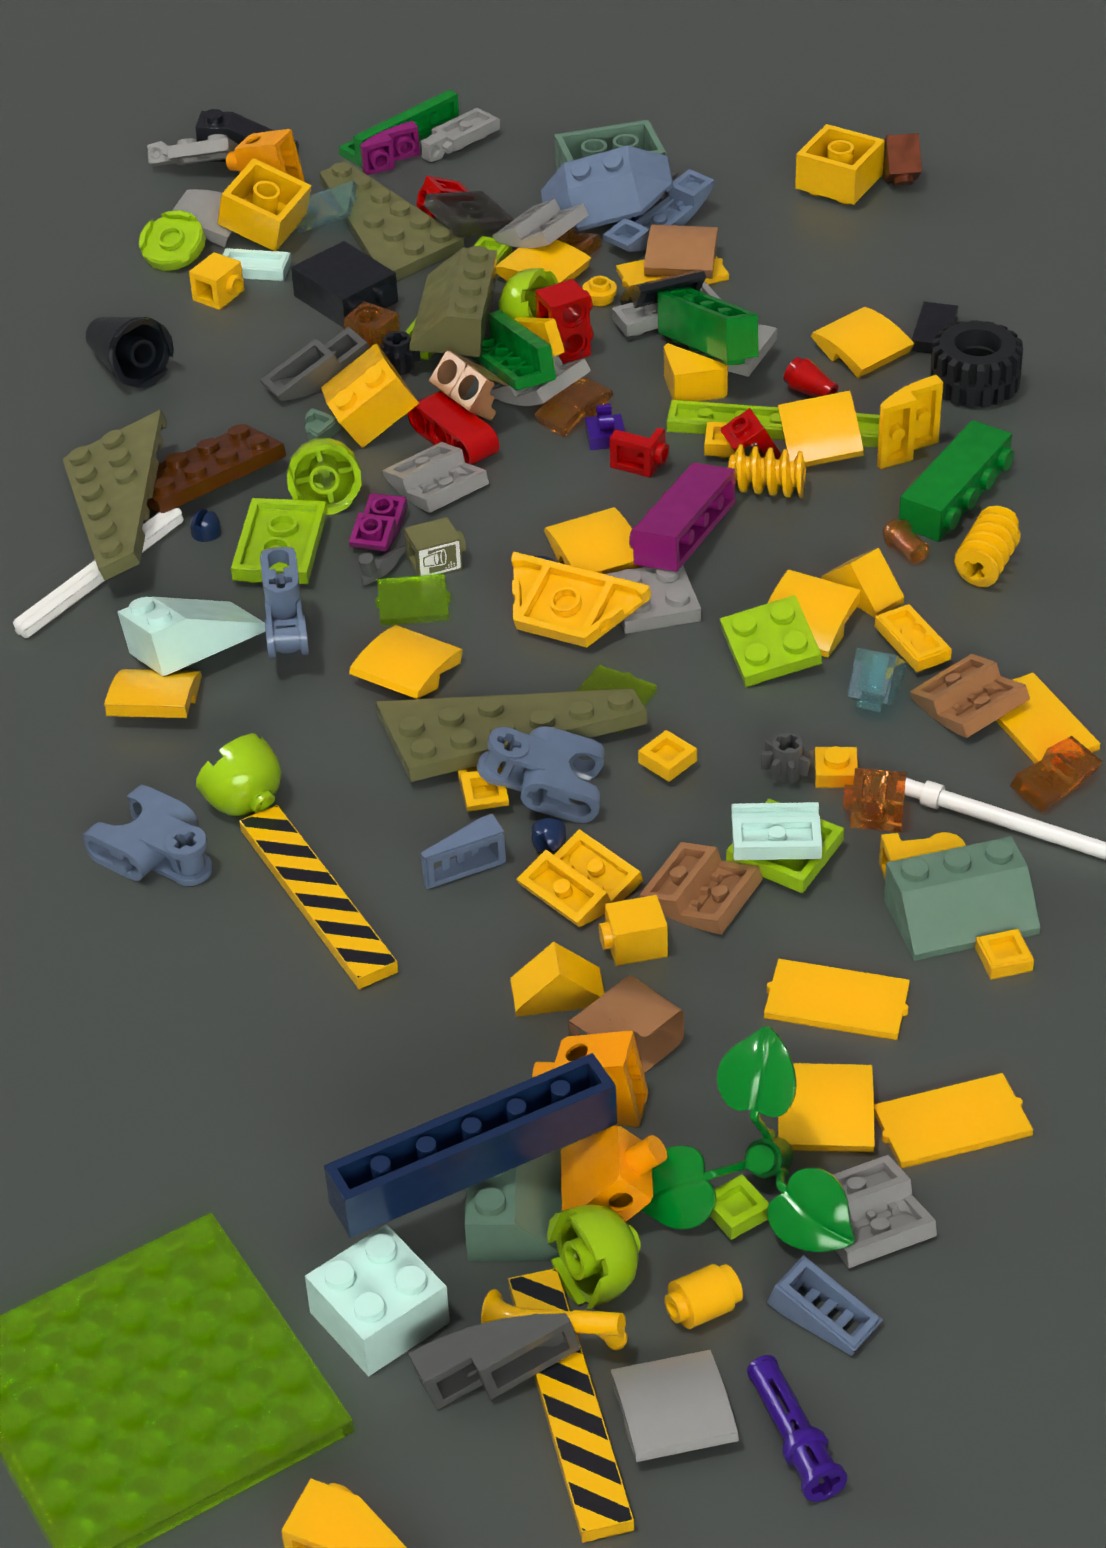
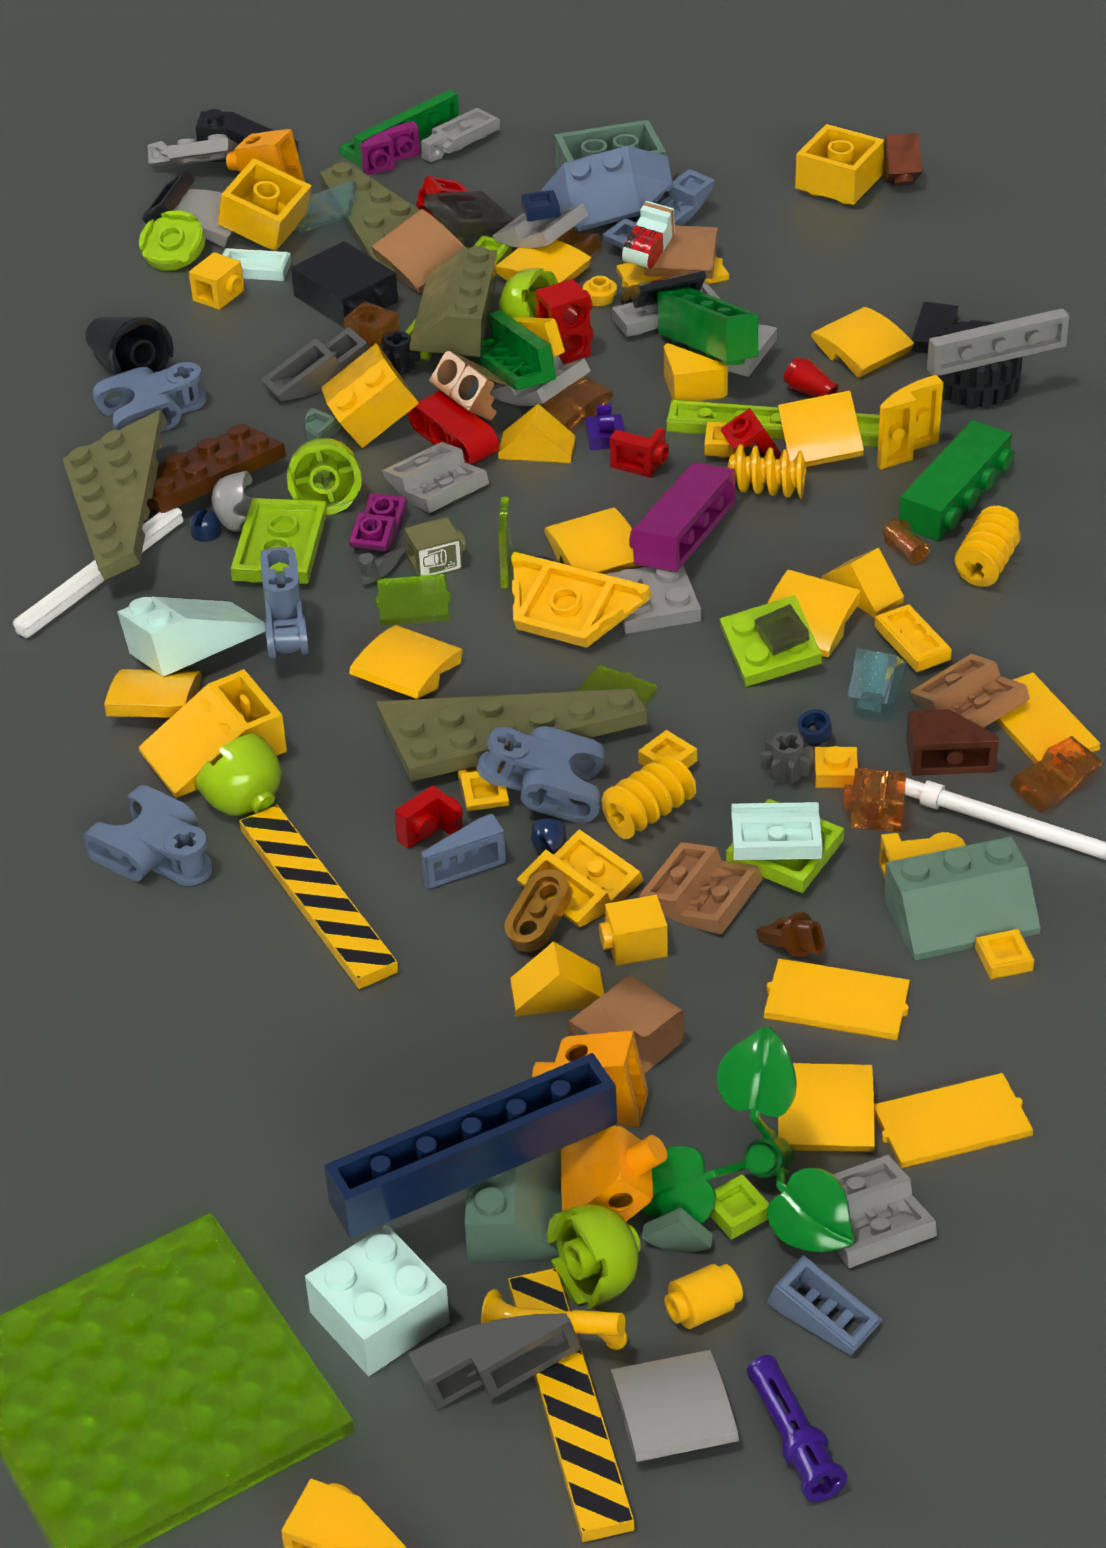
(148, 392): none -> sand blue piece
(169, 196): none -> black tile
(206, 724): none -> yellow slope
(230, 501): none -> light grey hair
(416, 249): none -> medium nougat slope
(425, 815): none -> red bracket
(504, 542): none -> clear neon green piece
(536, 913): none -> pearl gold plate
(537, 438): none -> yellow slope
(540, 205): none -> dark blue tile
(647, 795): none -> yellow piece
(649, 235): none -> leg
(677, 1233): none -> sand green tile
(781, 629): none -> clear smoke tile
(795, 933): none -> reddish brown piece
(822, 724): none -> dark blue hinge
(948, 744): none -> copper slope
(997, 342): none -> light grey plate

